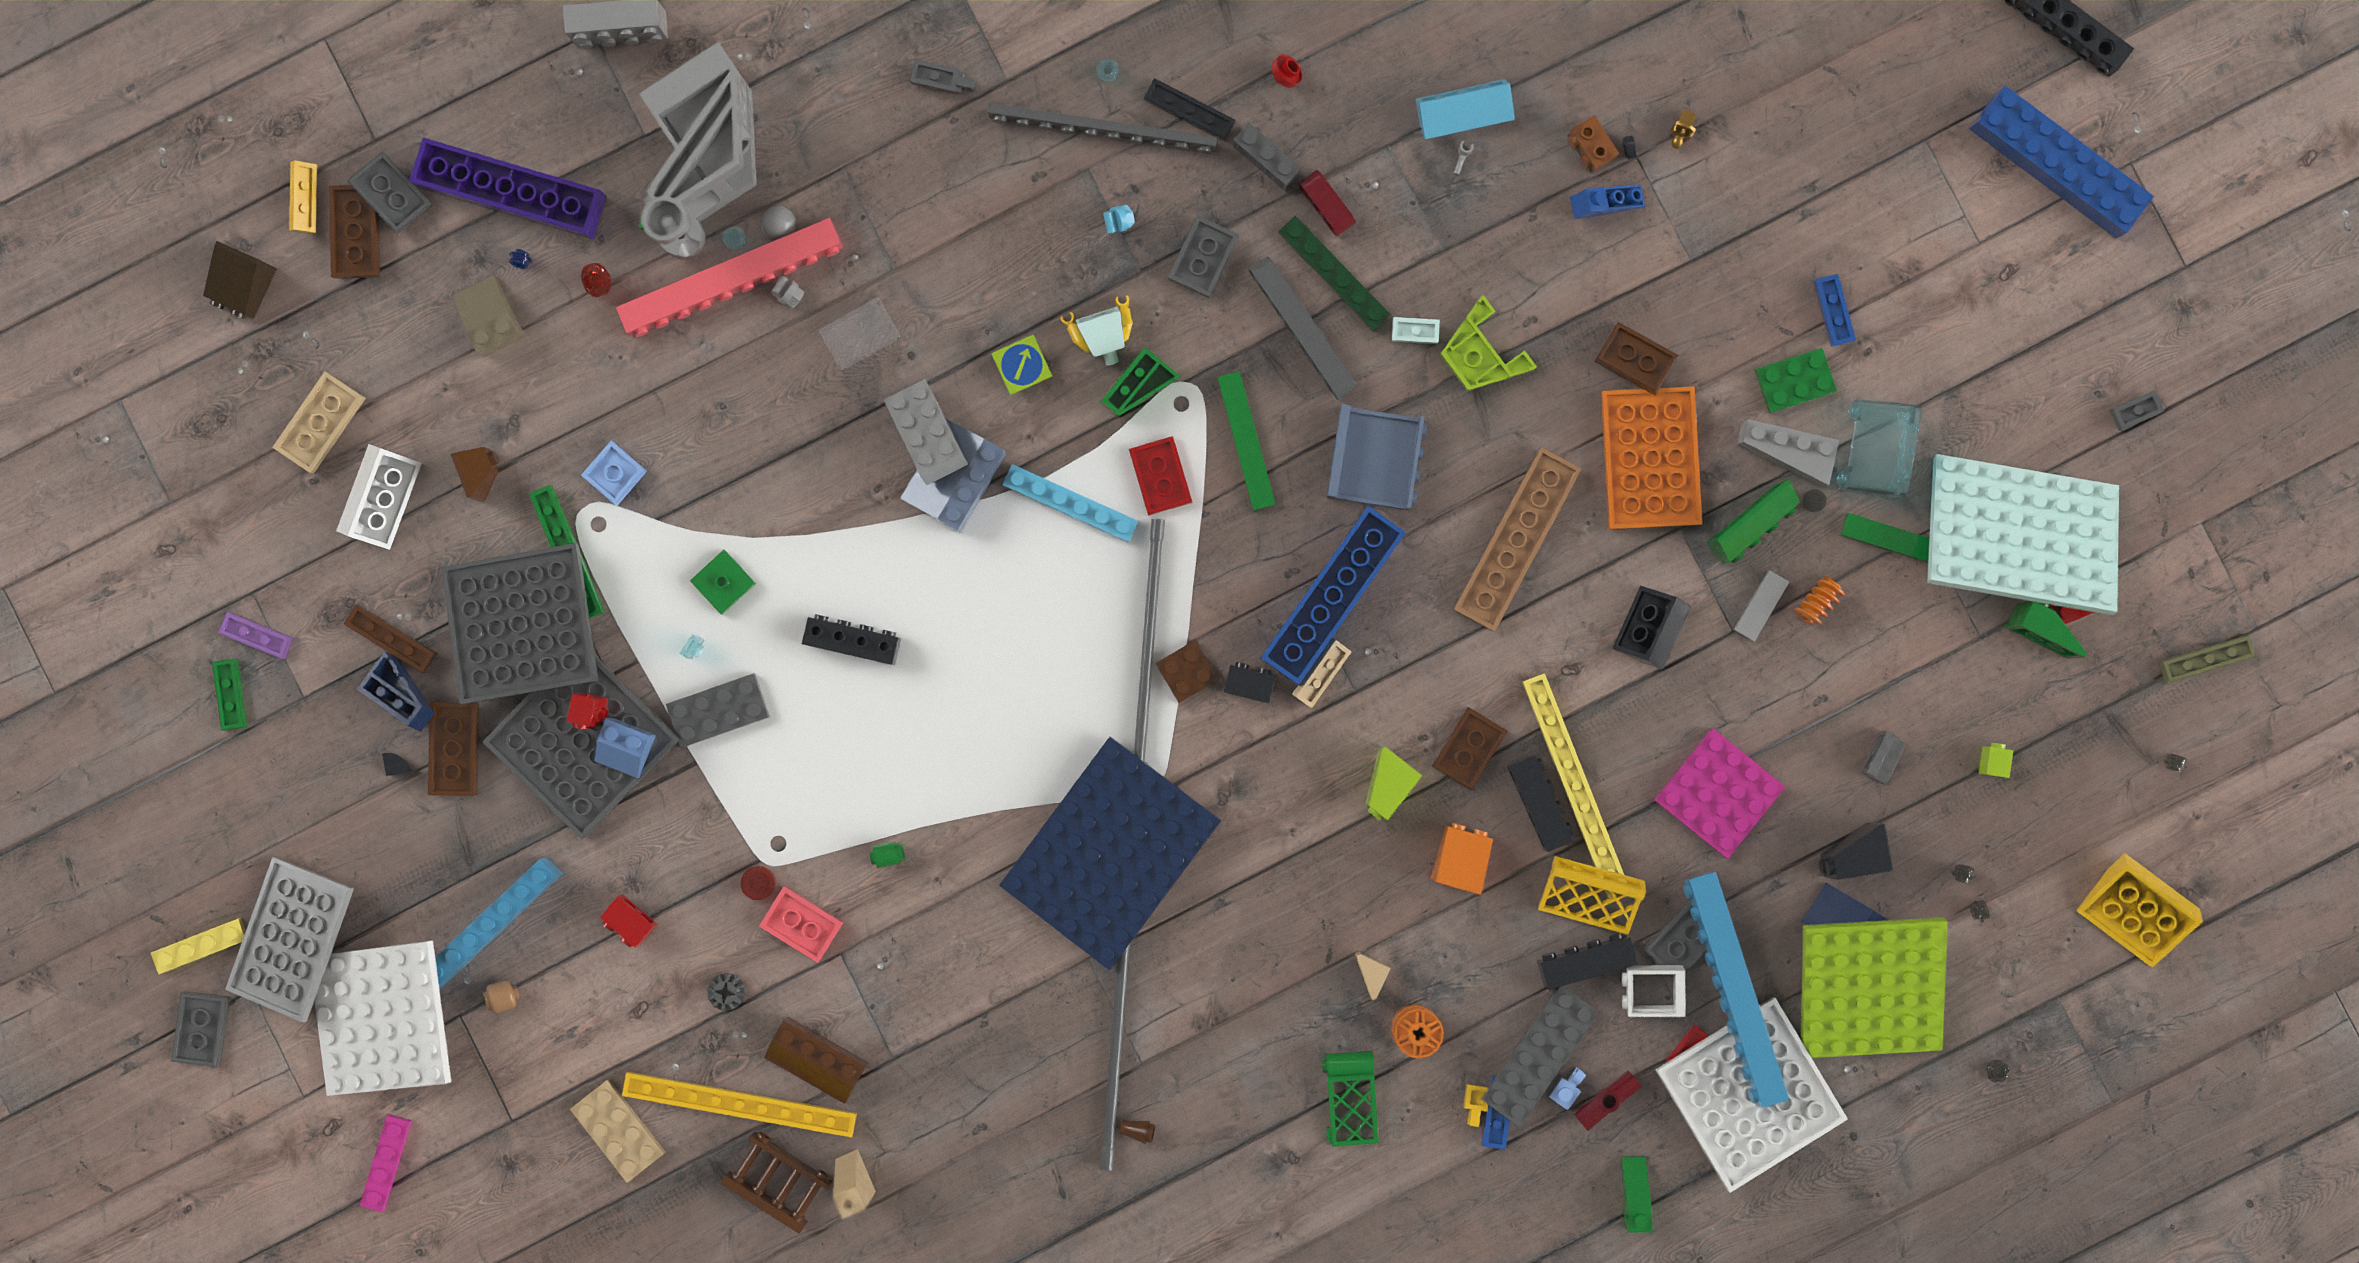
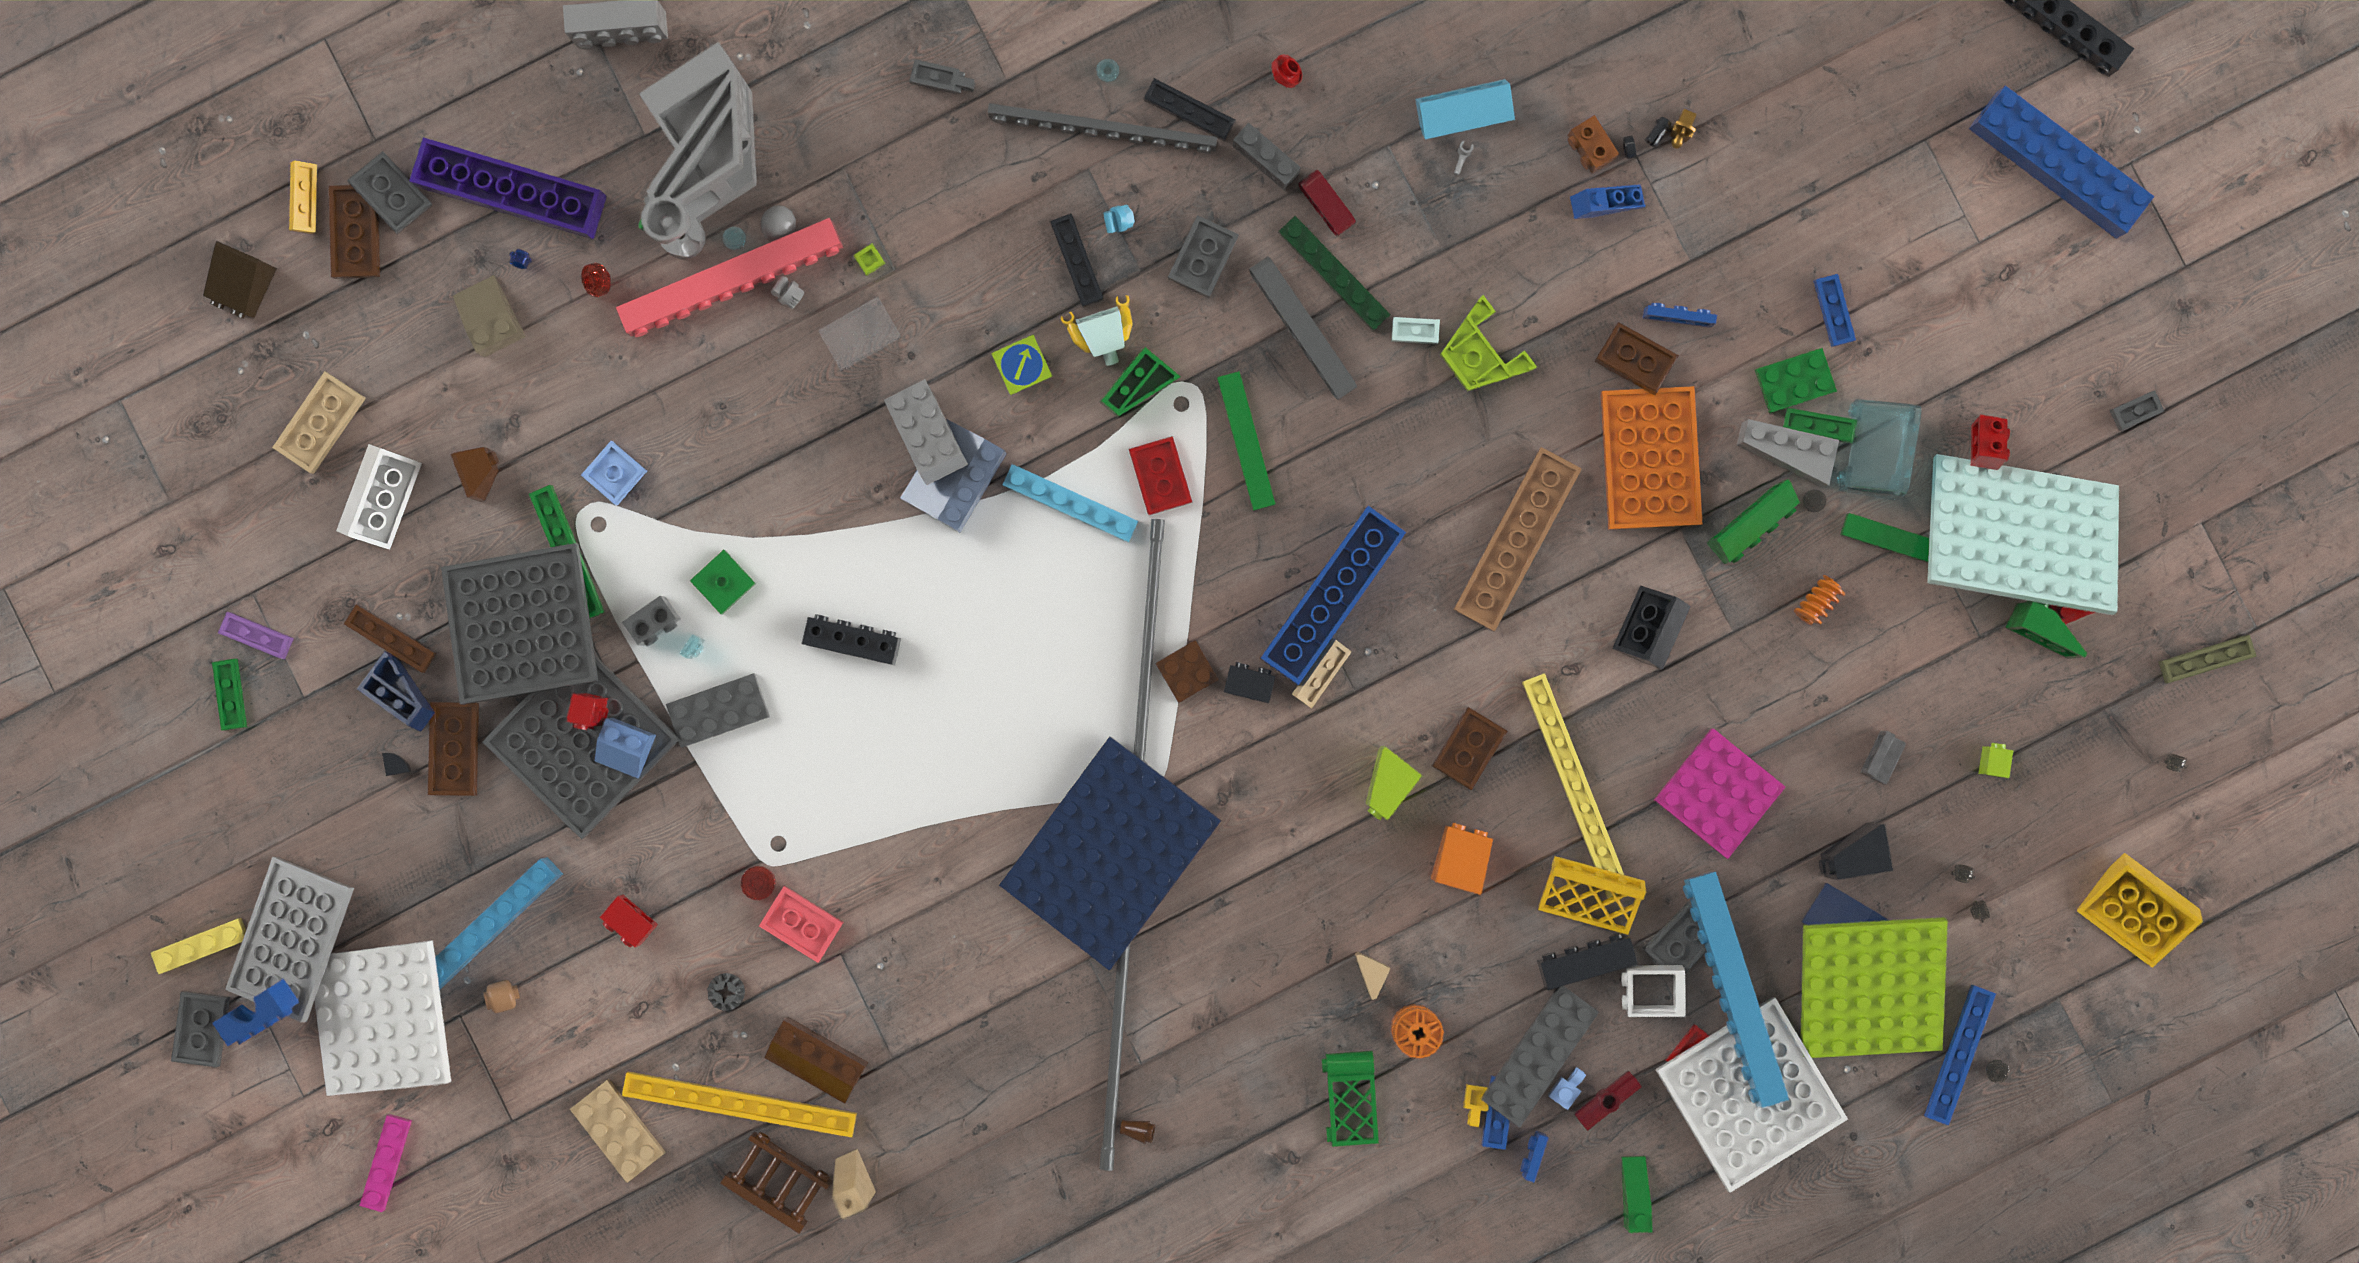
(269, 1004): none -> blue arch
(649, 616): none -> dark grey brick
(869, 259): none -> lime tile
(887, 854): green brick -> none
(1077, 260): none -> black tile
(1376, 458): sand blue panel -> none
(1531, 1164): none -> blue plate
(1540, 803): black brick -> none
(1662, 126): none -> black pin
(1680, 315): none -> blue plate
(1761, 606): light grey tile -> none
(1821, 424): none -> green tile
(1960, 1054): none -> blue plate
(1989, 442): none -> red brick

